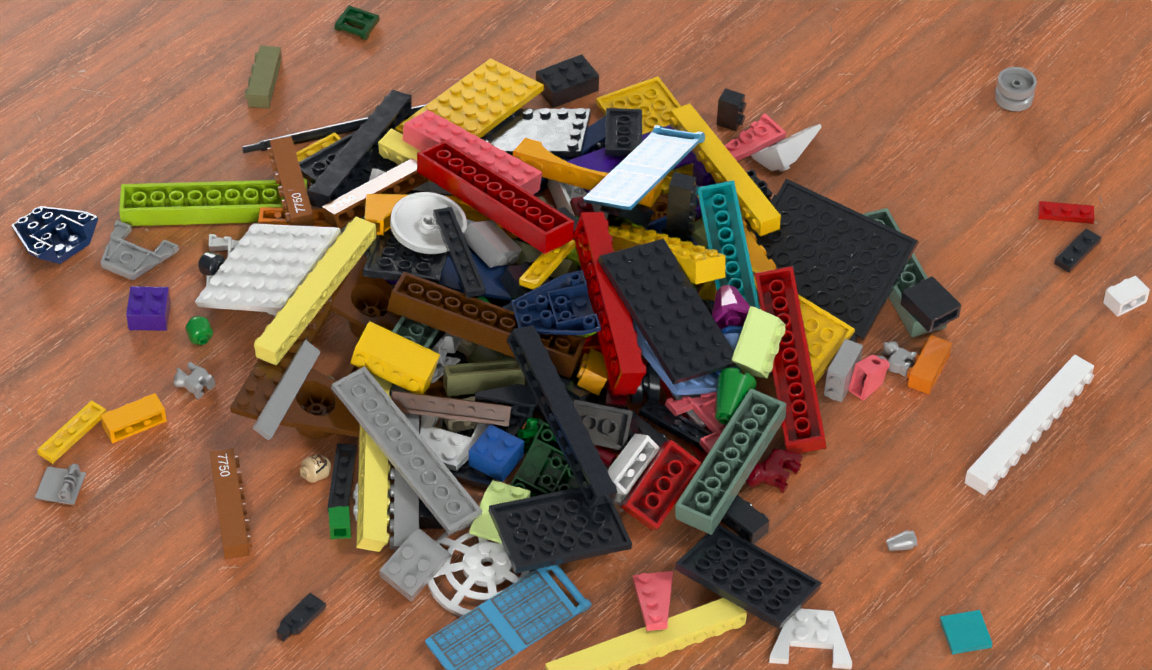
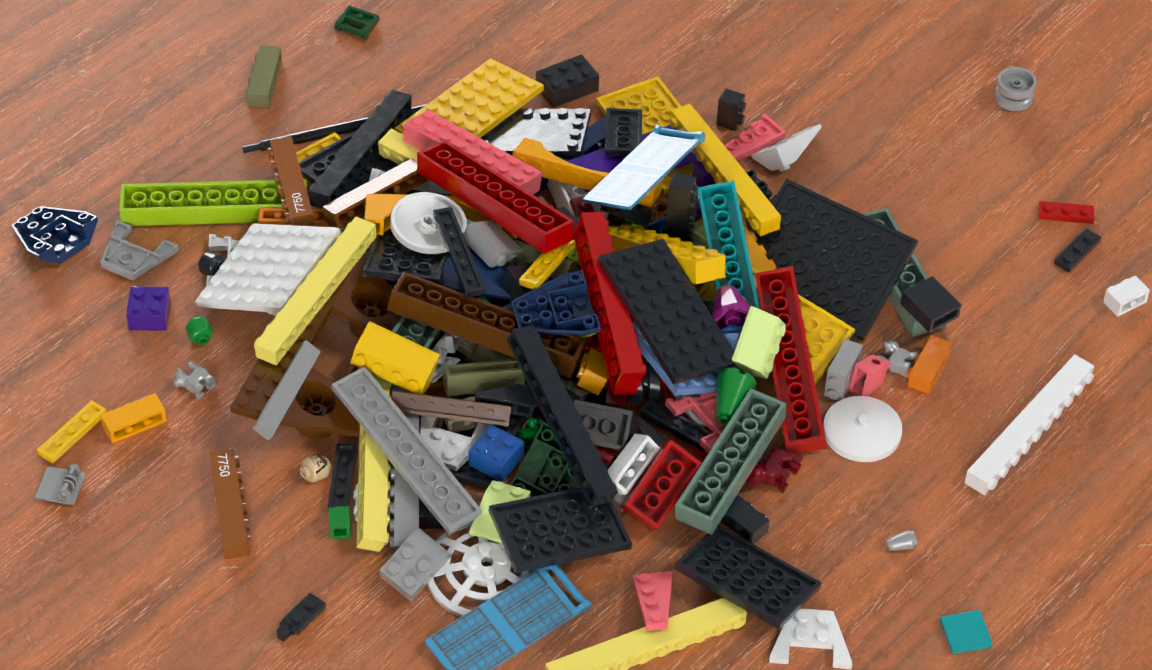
(862, 429): none -> white dish

